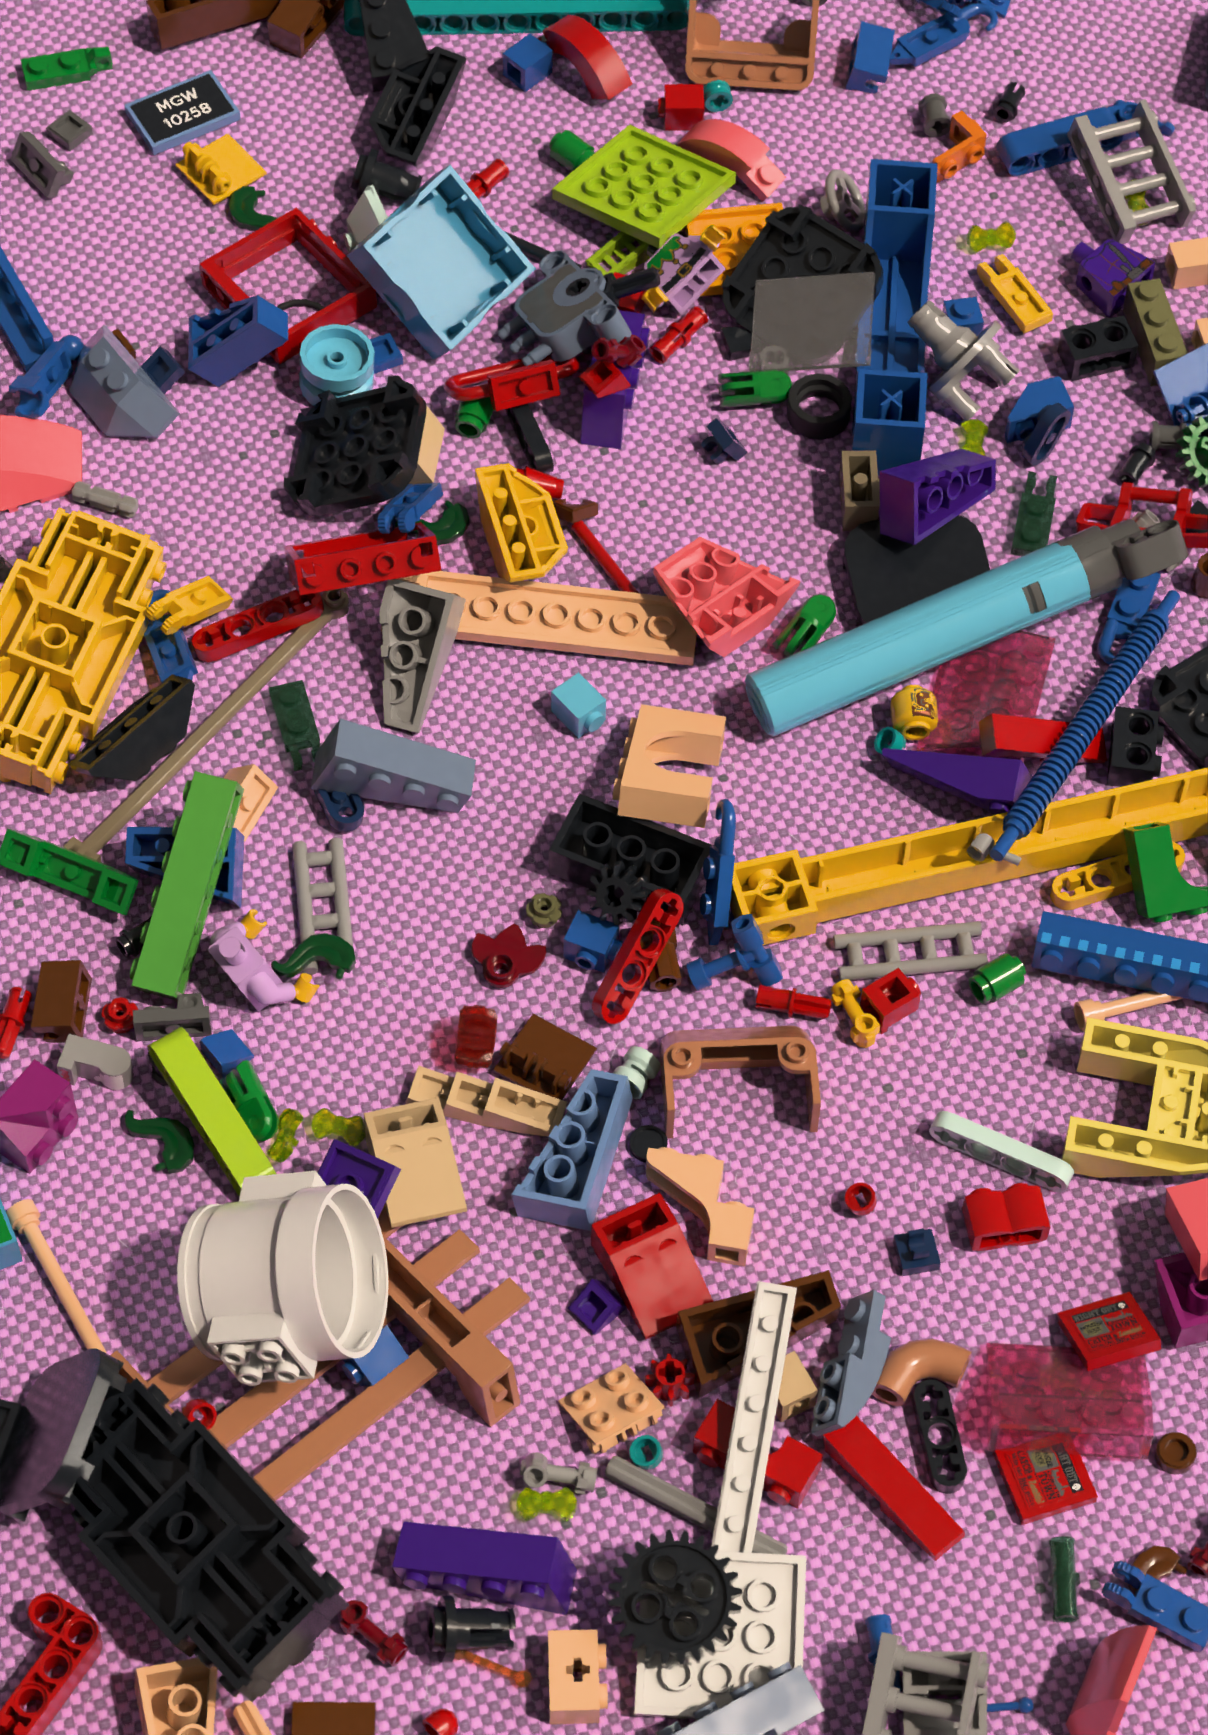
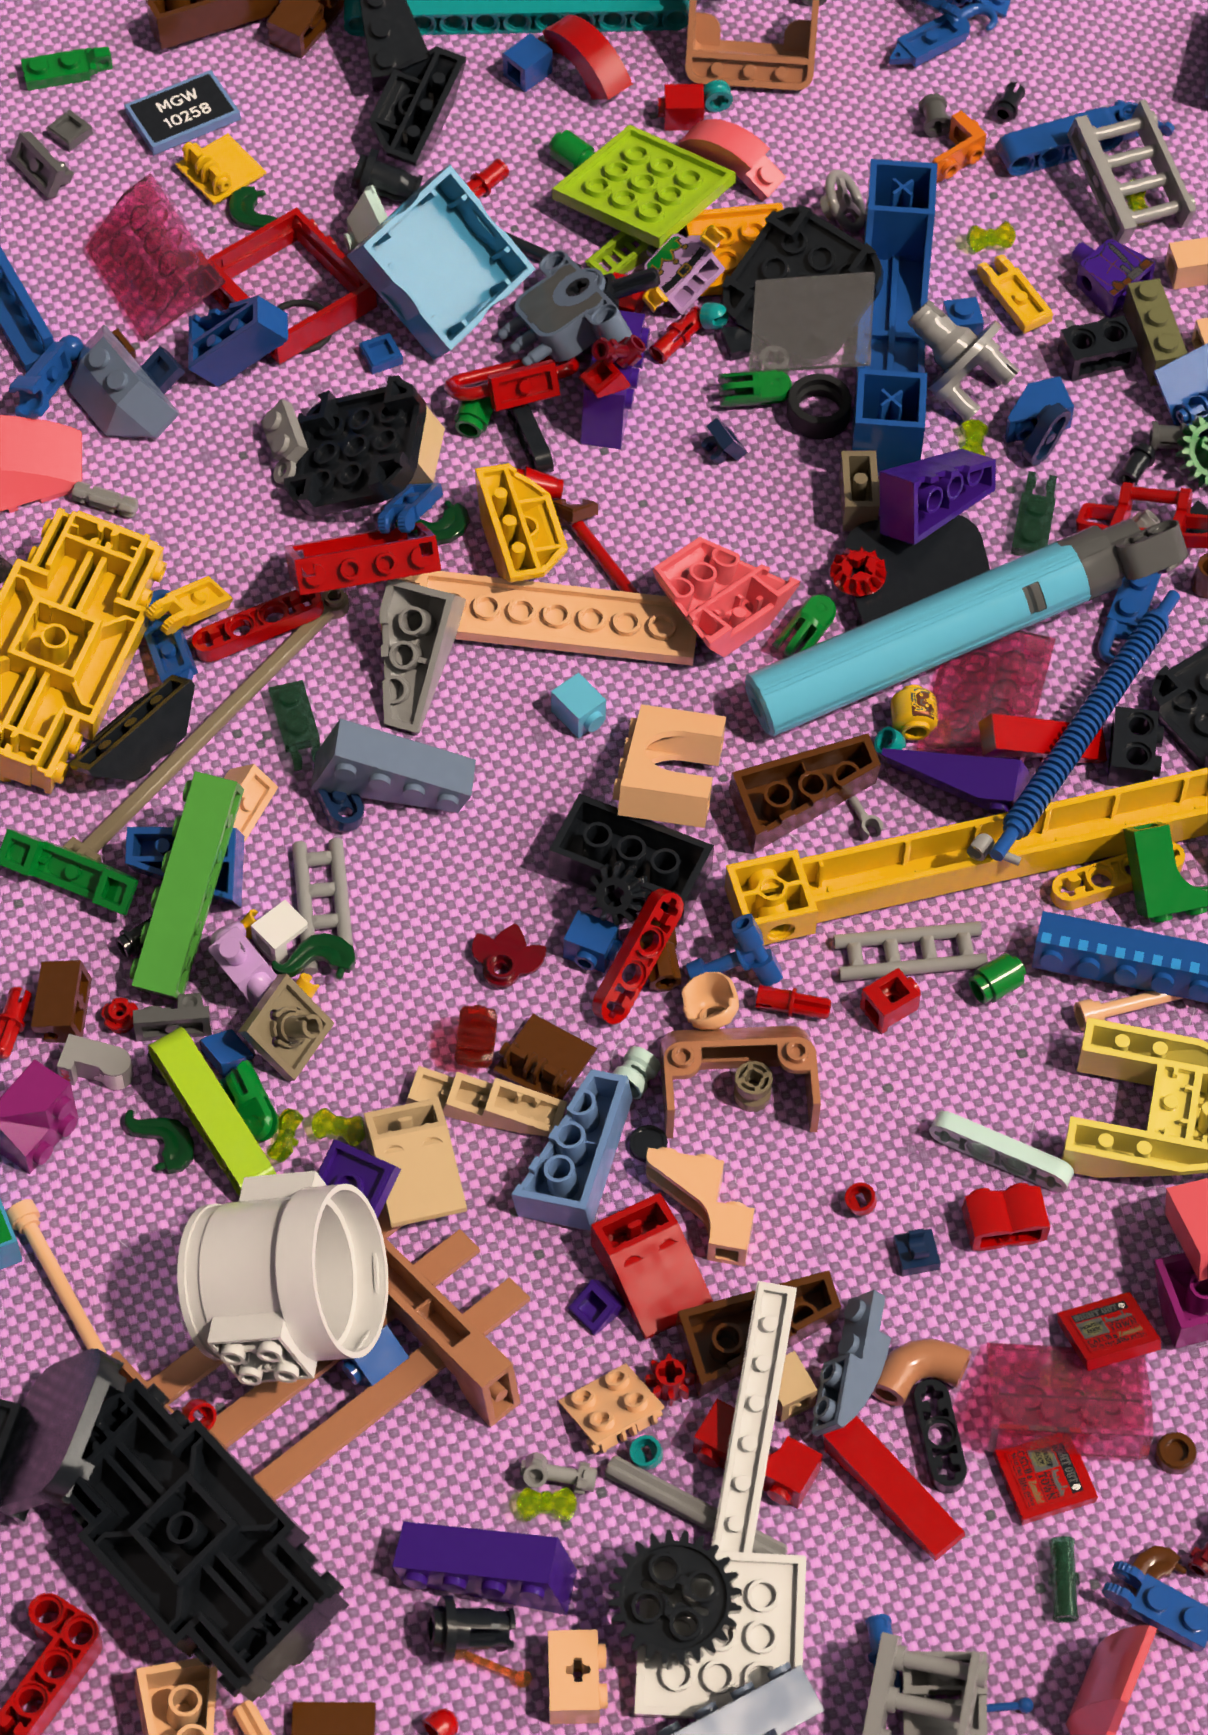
(152, 258): none -> clear pink slope
(276, 930): none -> white panel
(284, 439): none -> light grey hinge
(297, 1027): none -> dark tan plate
(337, 361): medium azure wheel -> none
(356, 1622): dark red bar -> none
(545, 918): olive plate -> none
(710, 1001): none -> light nougat hair
(713, 315): none -> teal hinge
(718, 872): blue plate -> none
(749, 1094): none -> dark tan wheel
(800, 787): none -> reddish brown wedge
(863, 582): none -> red gear
(865, 819): none -> light grey hand
(865, 1024): yellow bar -> none
(869, 57): blue hinge -> none

